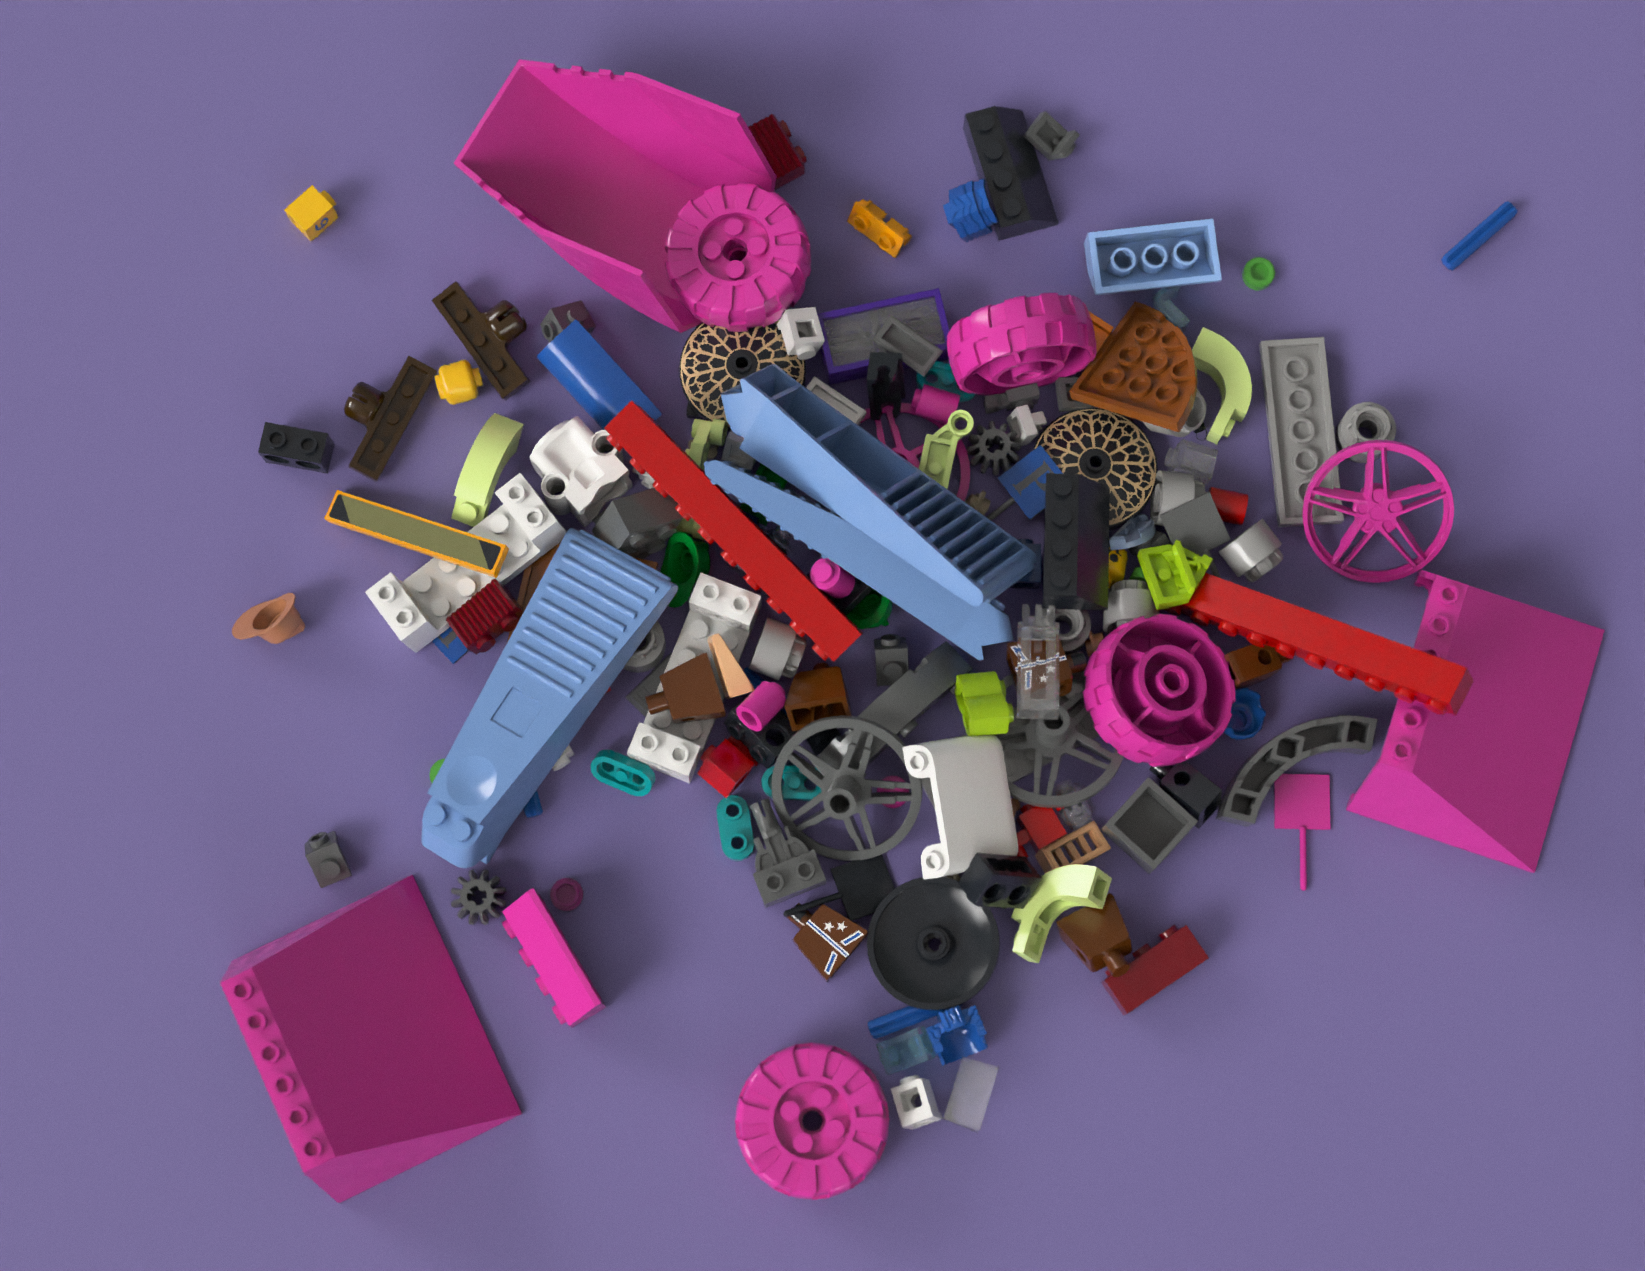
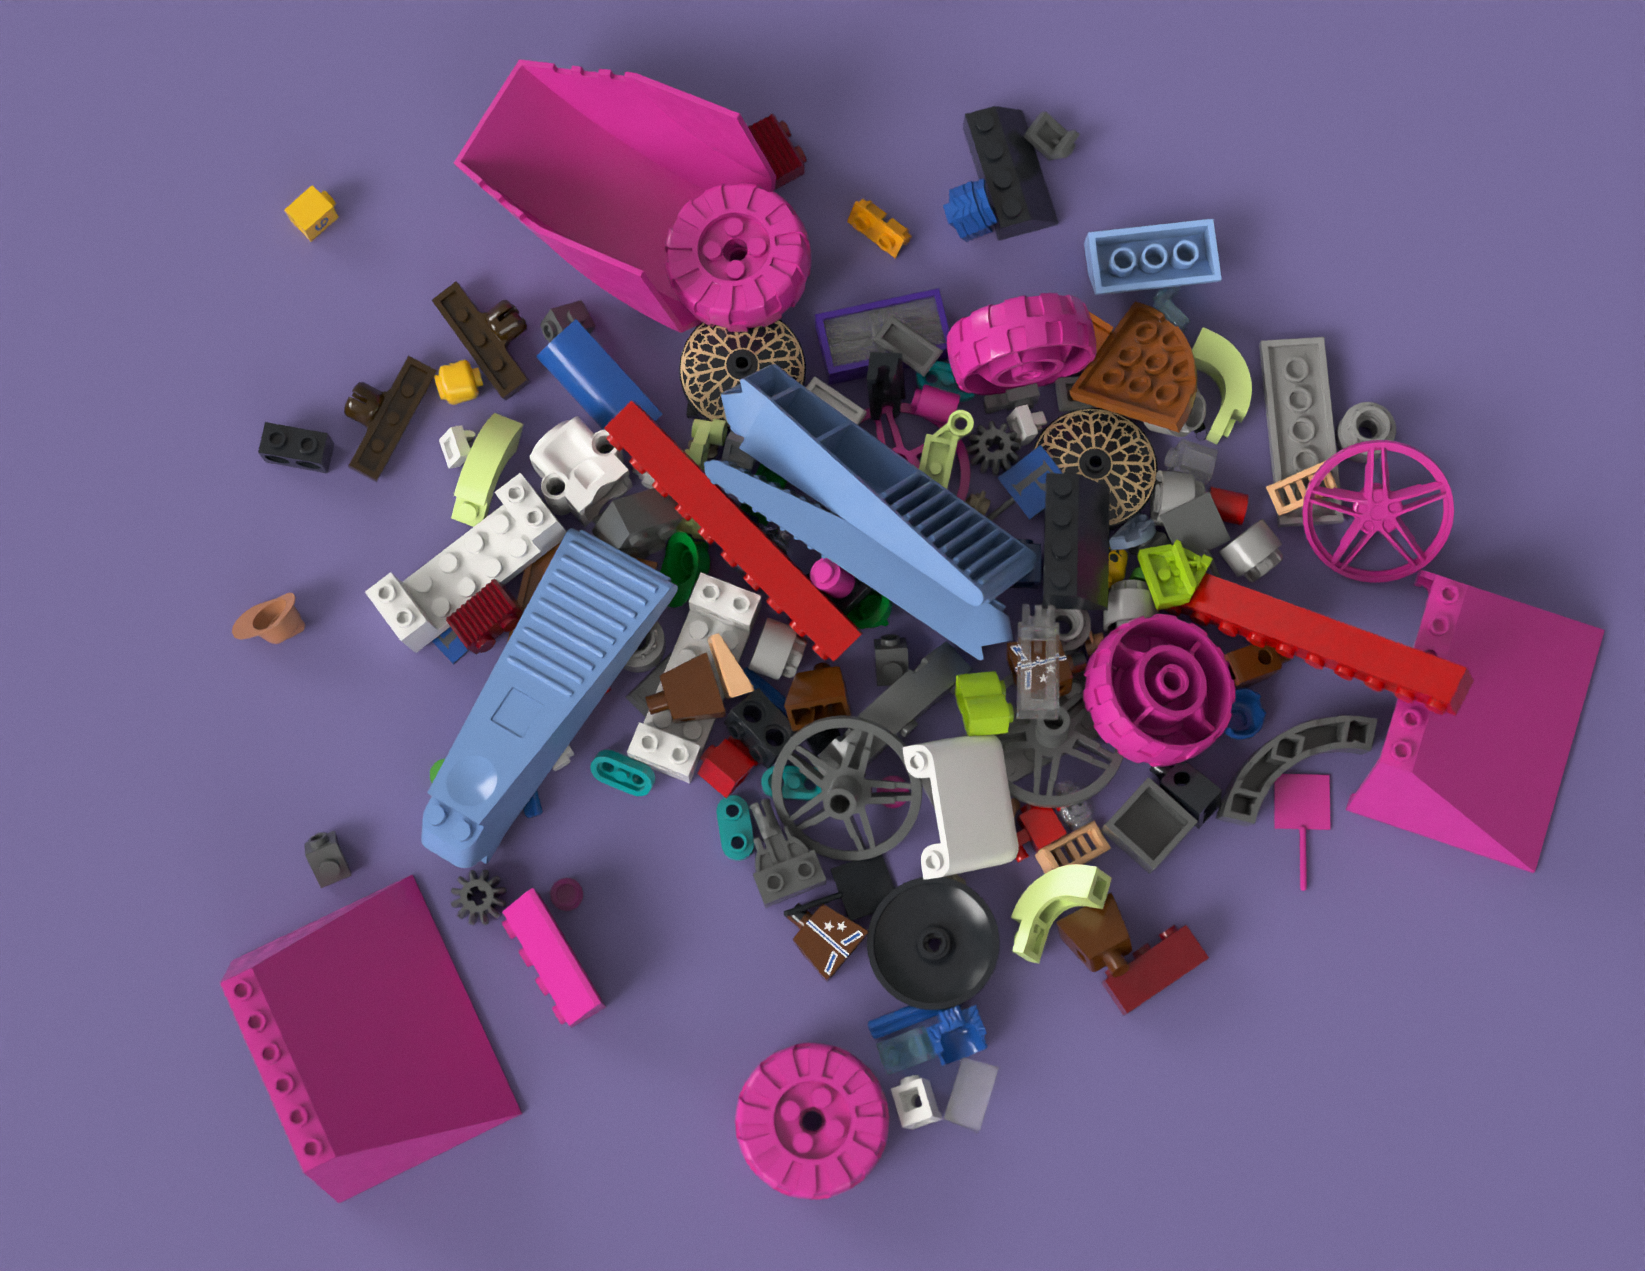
(417, 533): tile -> none
(456, 446): none -> white tile
(761, 705): dark pink brick -> none
(801, 332): white brick -> none
(999, 881): black brick -> none
(1258, 273): bright green tile -> none
(1296, 478): none -> light nougat slope
(1479, 235): blue axle -> none

